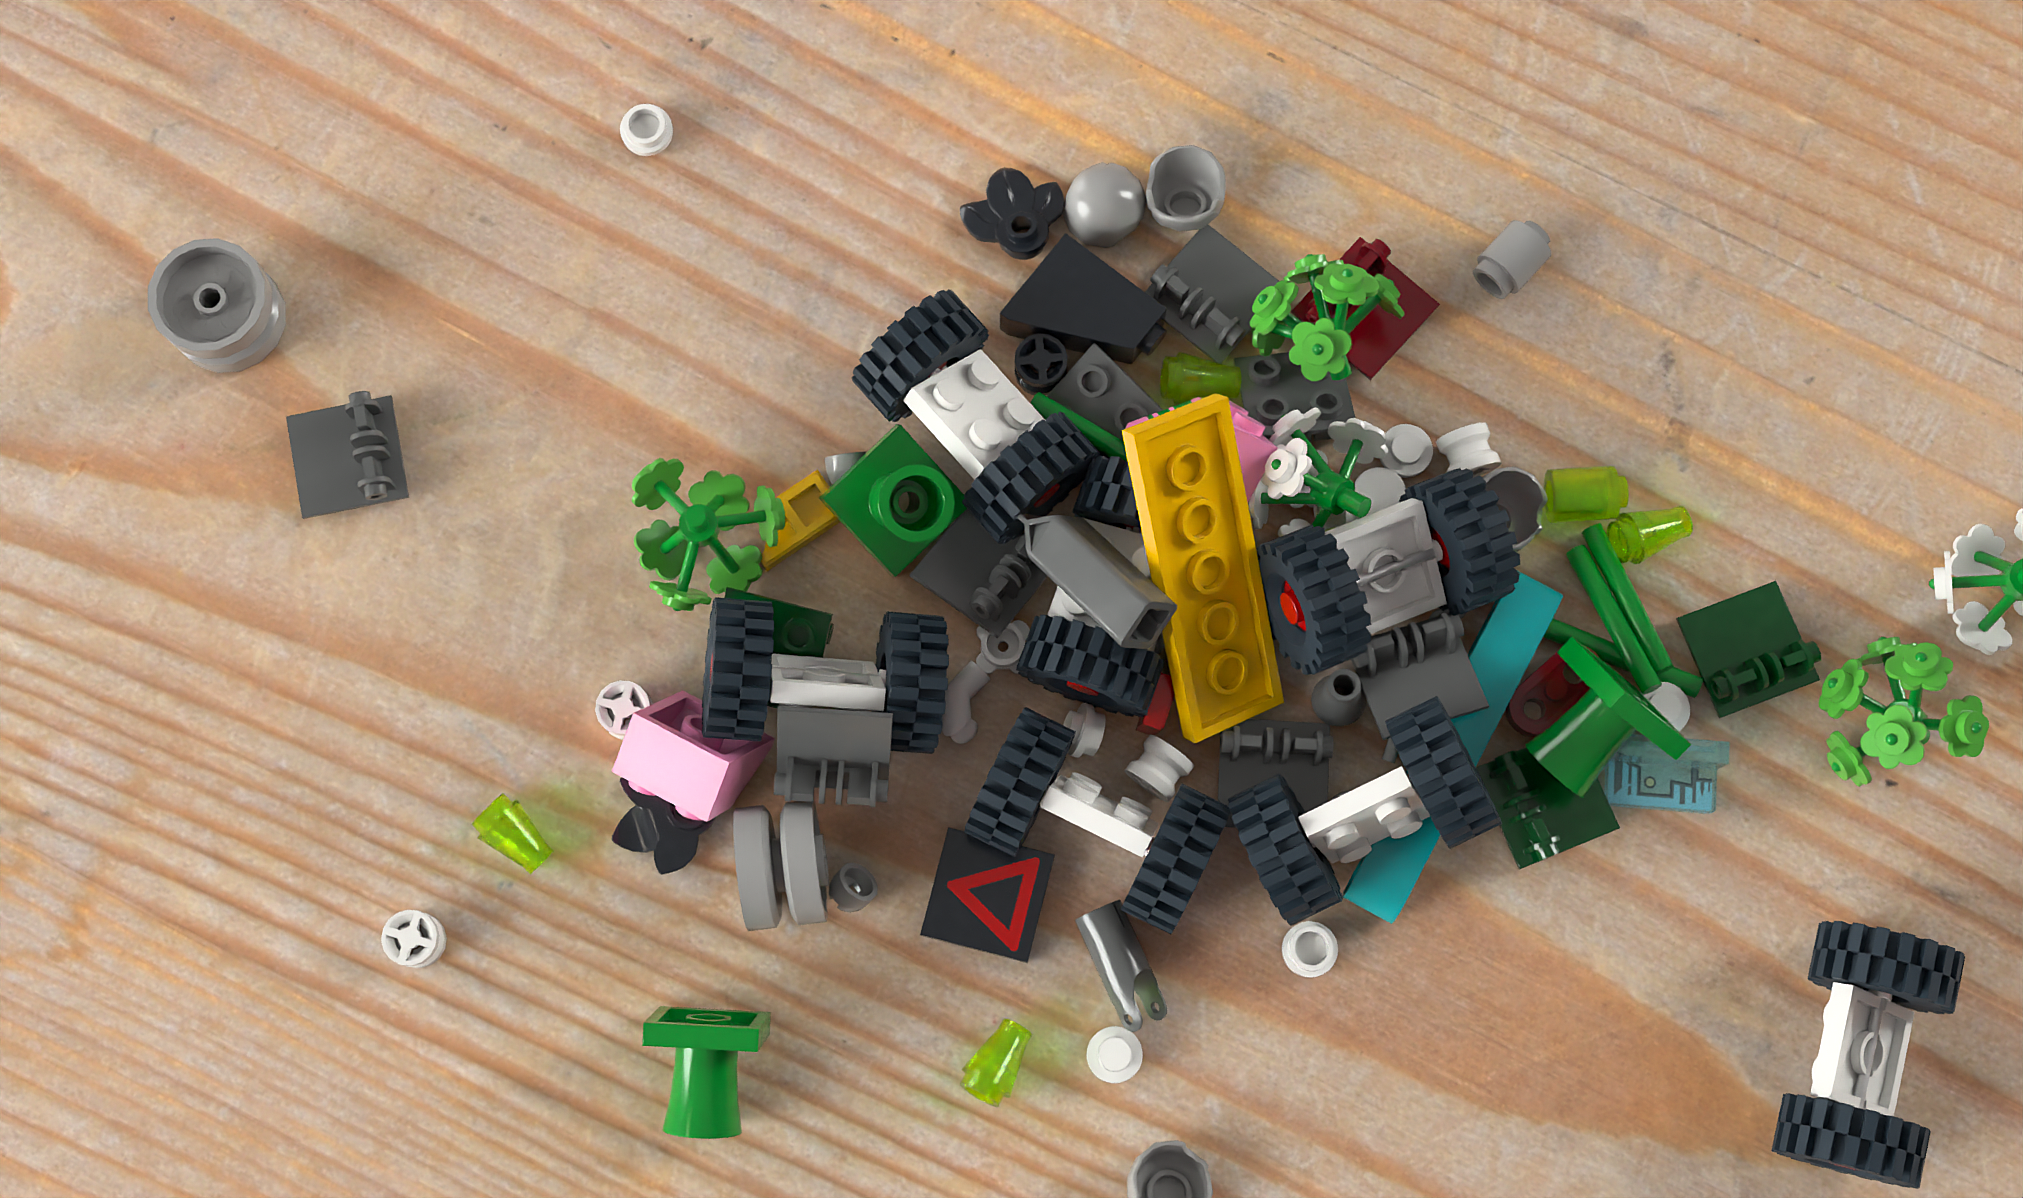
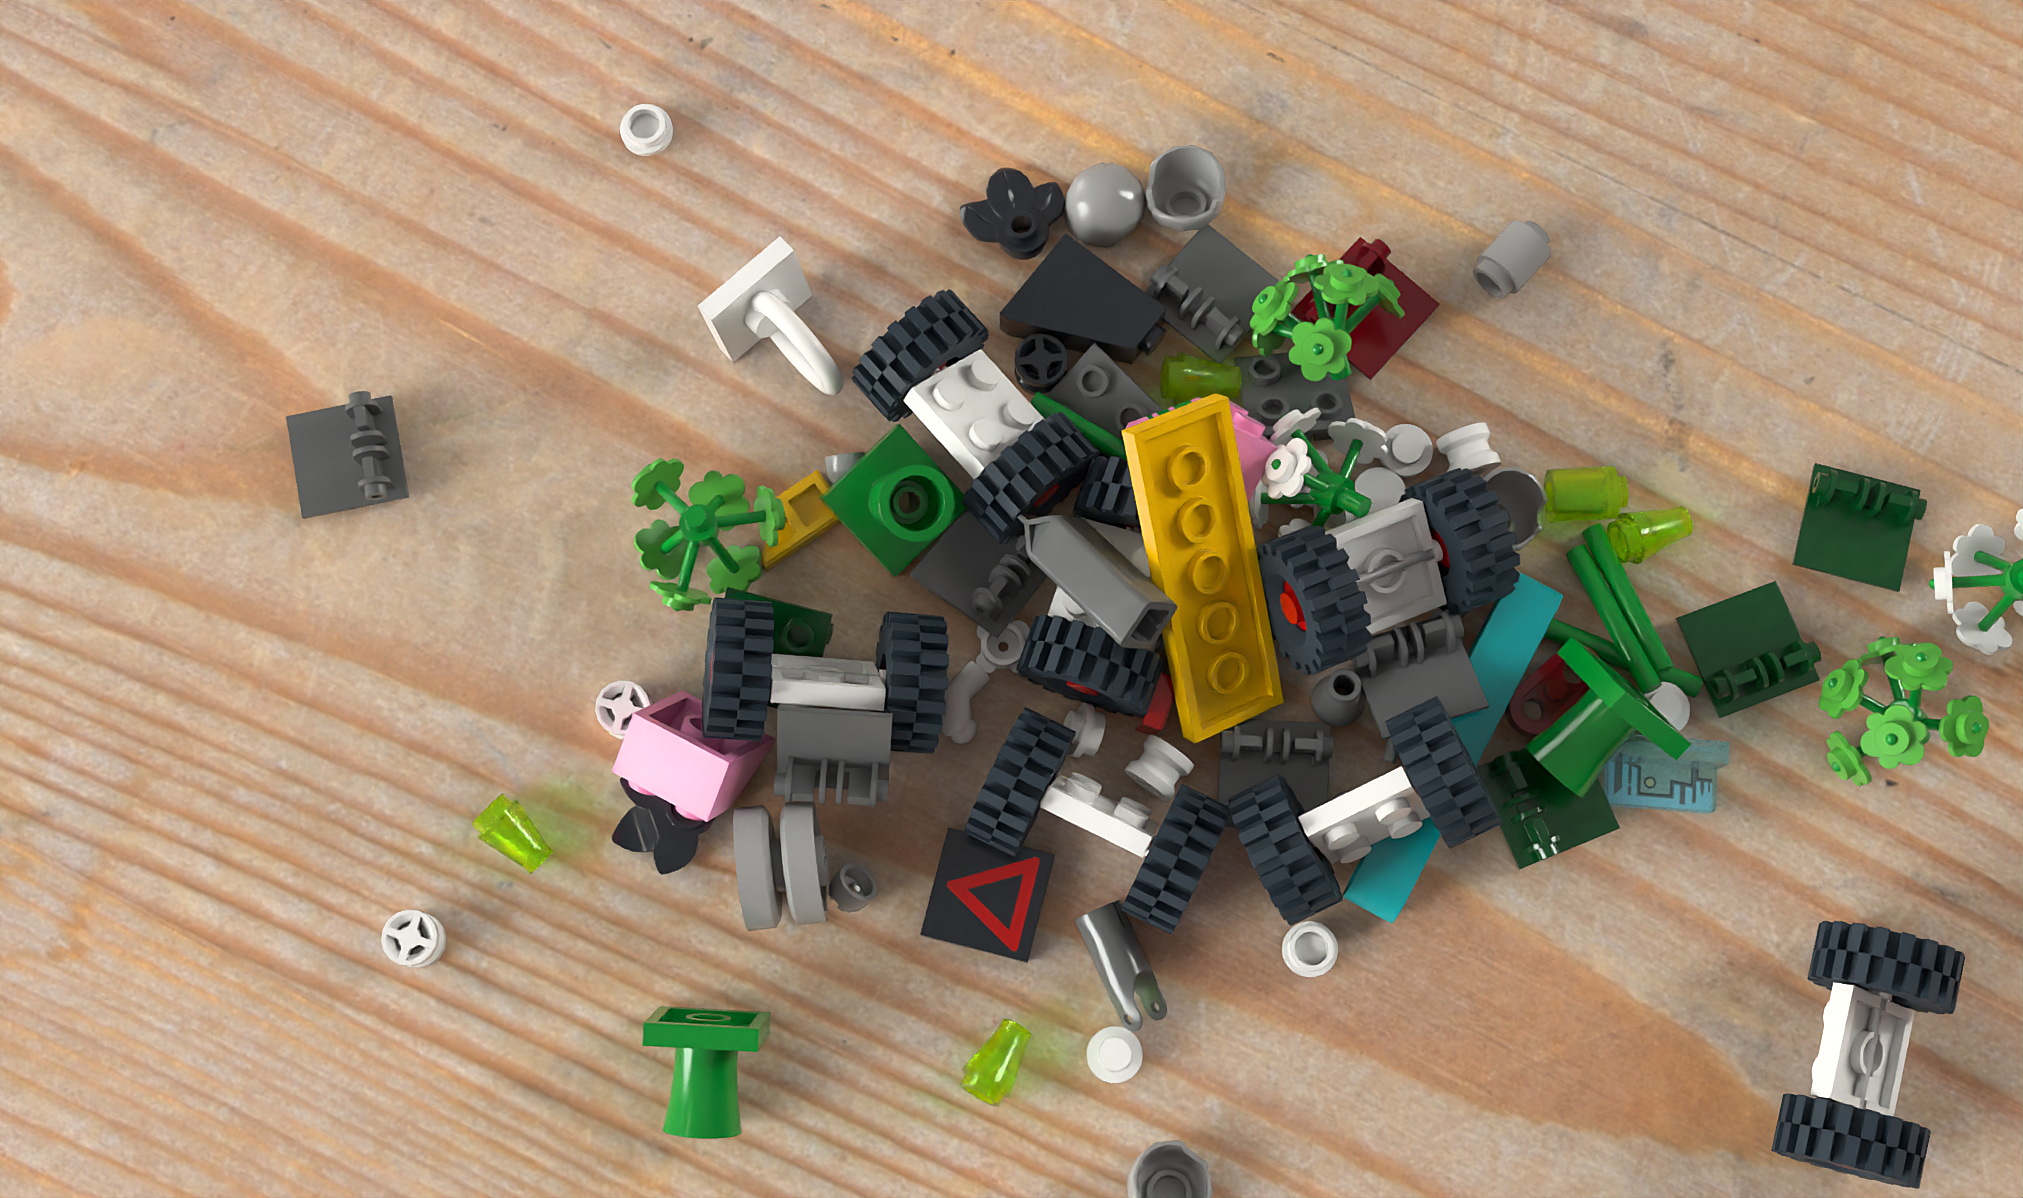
(216, 305): light grey wheel -> none
(761, 305): none -> white tile
(1857, 527): none -> dark green hinge

